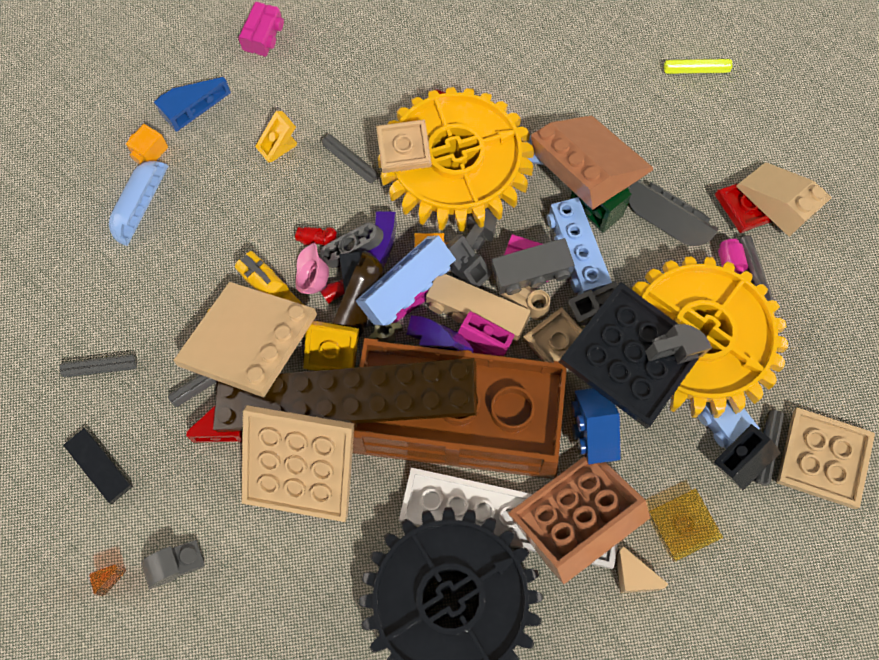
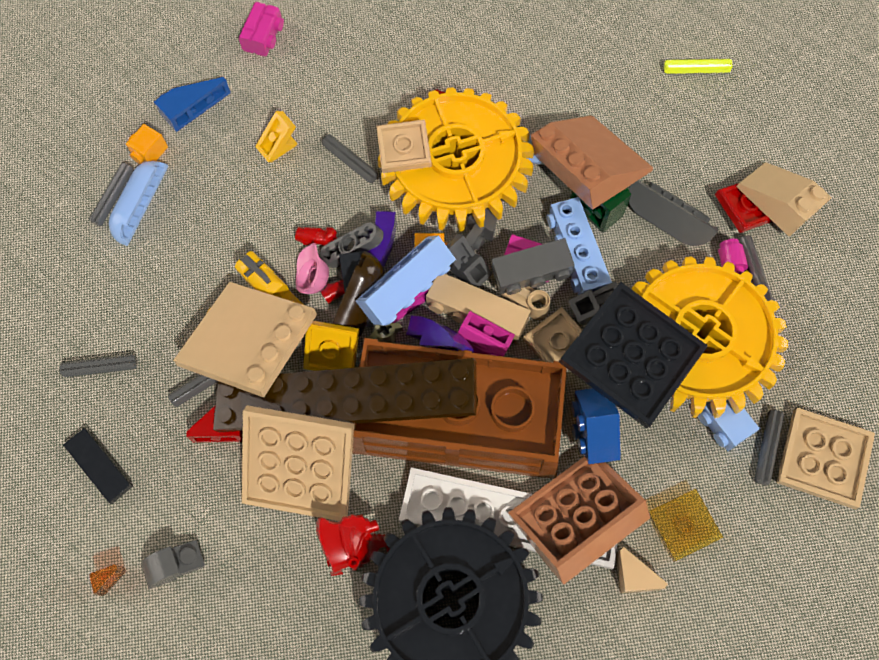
(111, 194): none -> dark grey axle
(348, 541): none -> red helmet
(682, 341): dark grey brick -> none
(747, 457): black brick -> none

